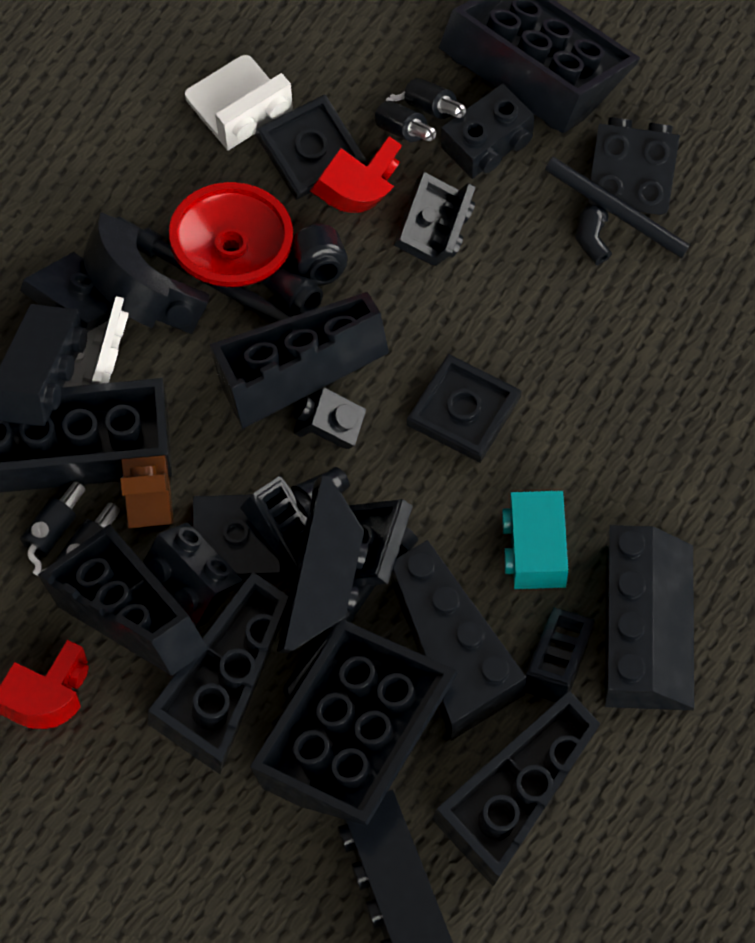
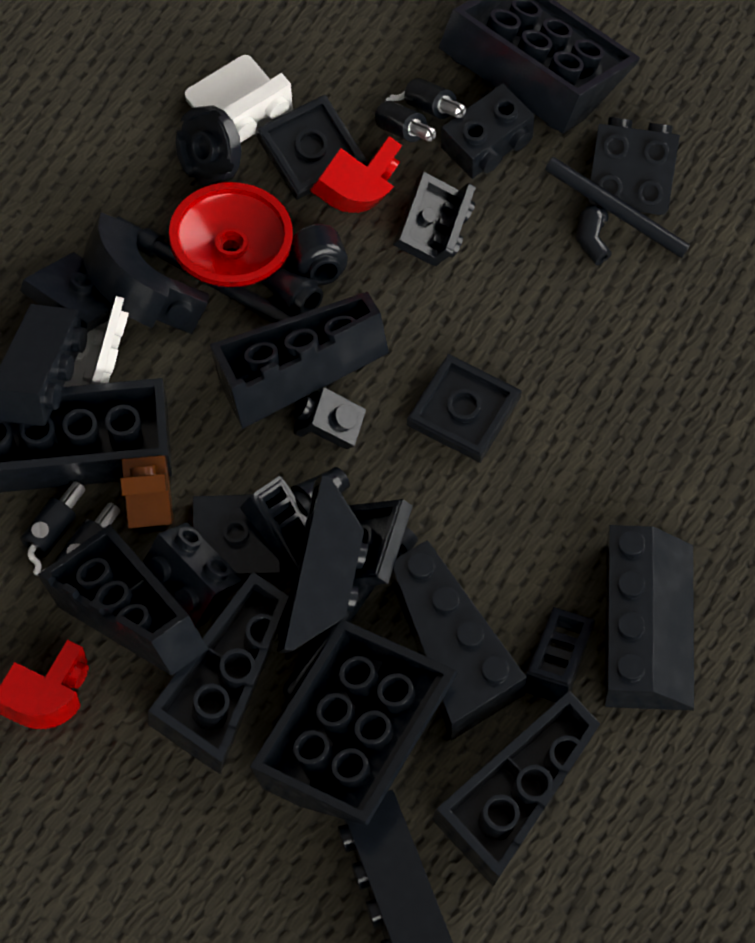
(208, 145): none -> black tile
(537, 540): teal brick -> none

